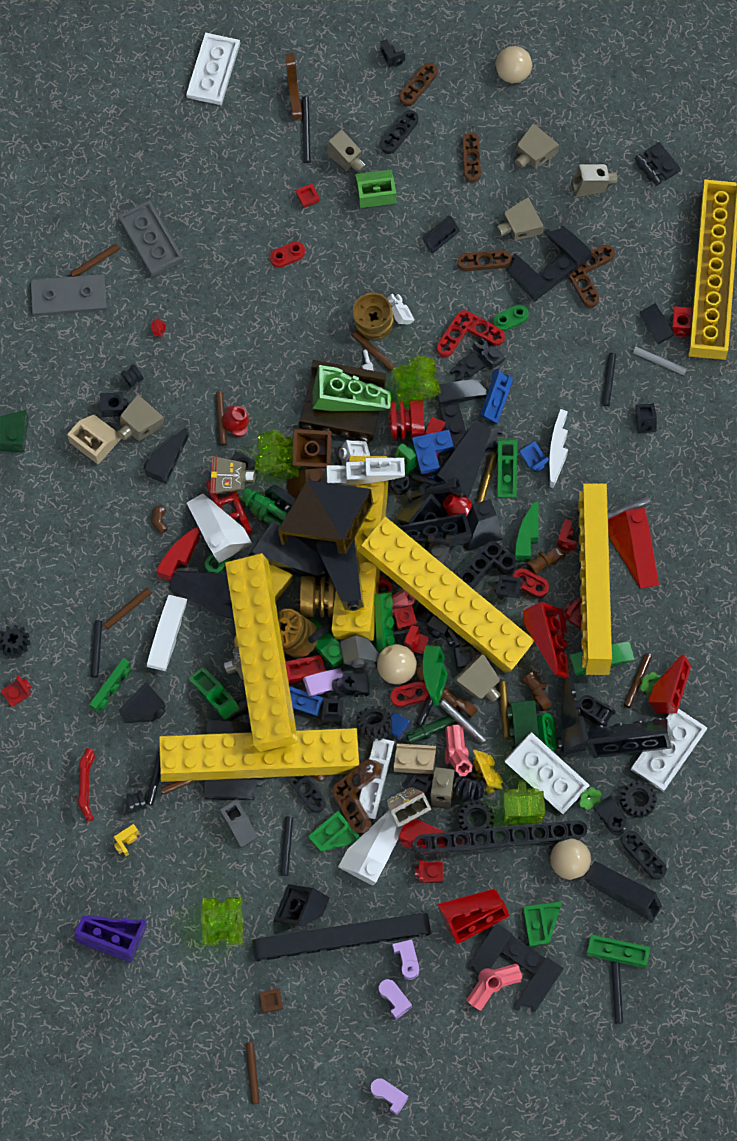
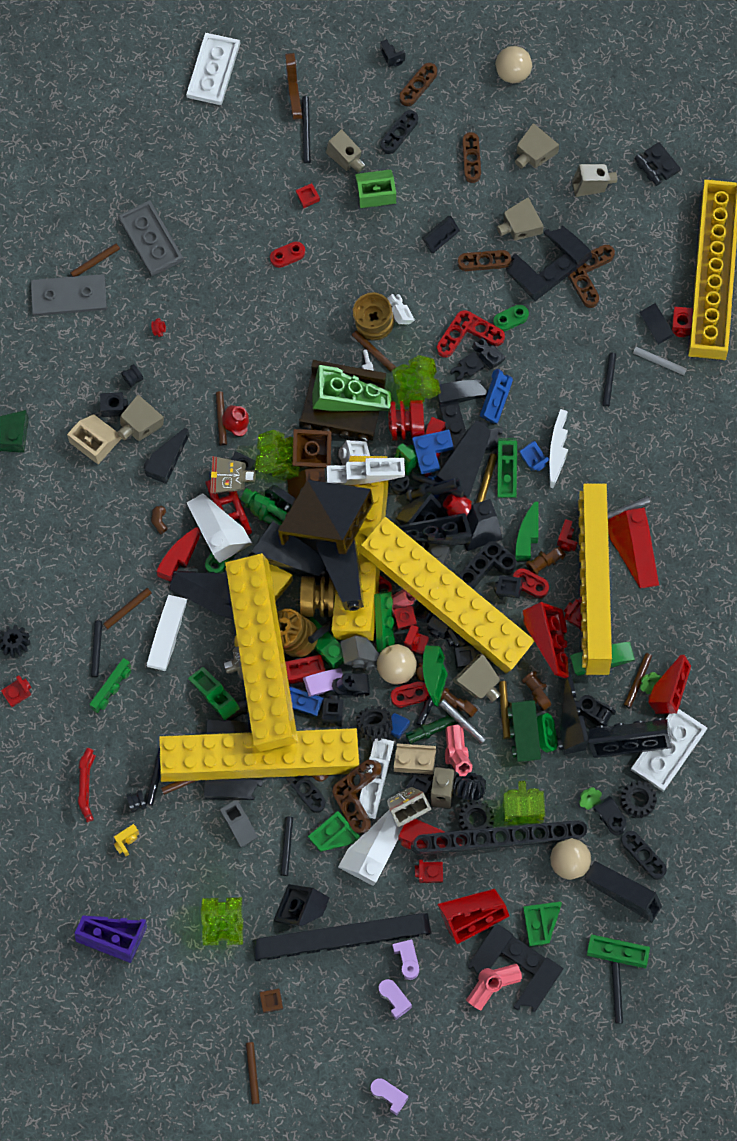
(143, 706): black slope -> none
(484, 764): yellow hinge -> none
(546, 772): white plate -> none
(646, 418): black bracket -> none

